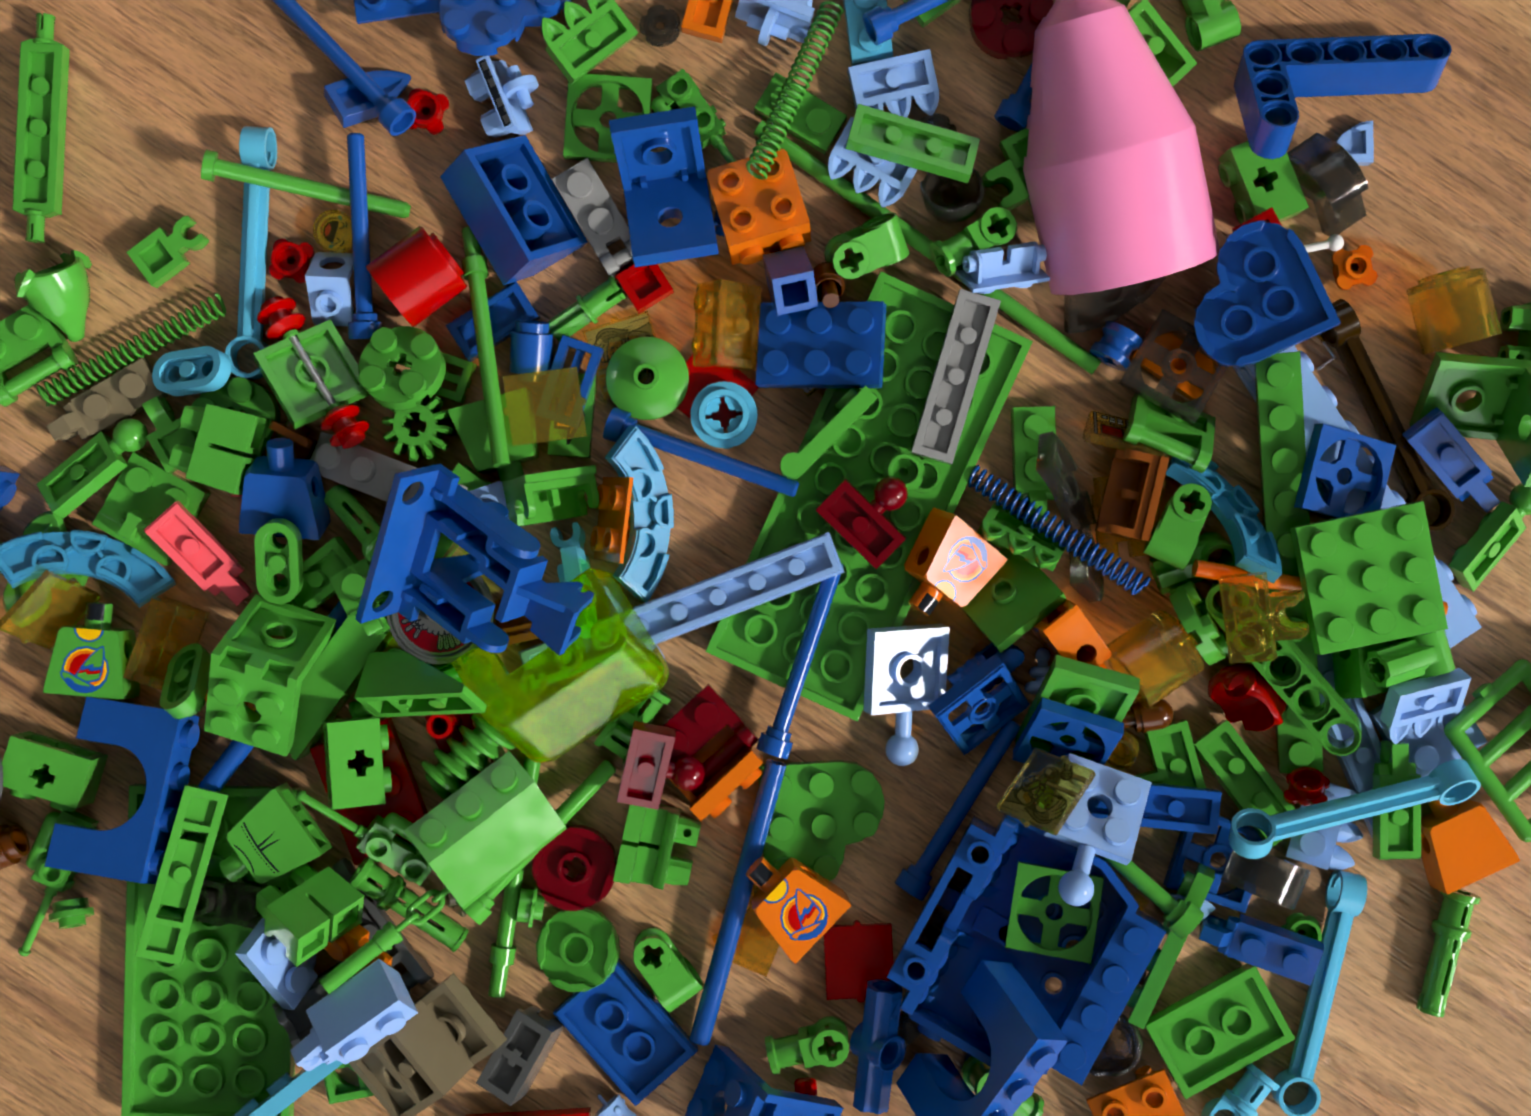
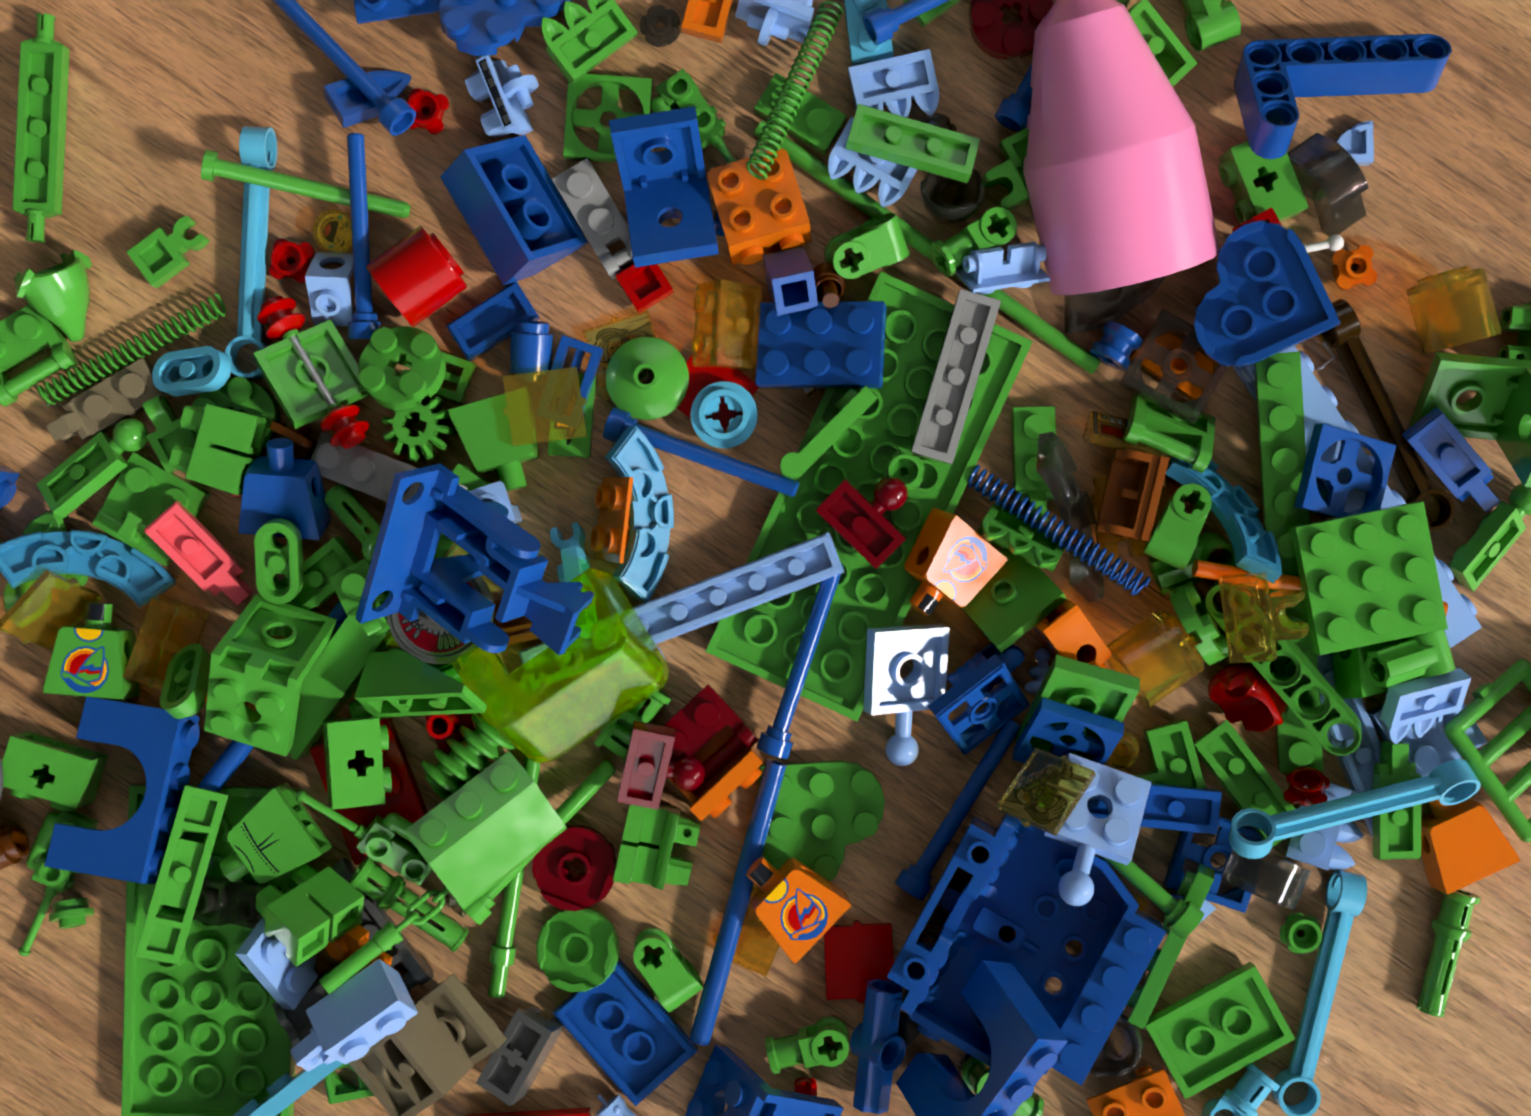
(476, 271): bright green bar -> none
(530, 906): bright green plate -> none
(551, 495): bright green hinge -> none
(587, 309): bright green axle -> none
(1071, 914): bright green piece -> none
(1154, 718): reddish brown cylinder -> none
(1264, 946): blue hinge -> none

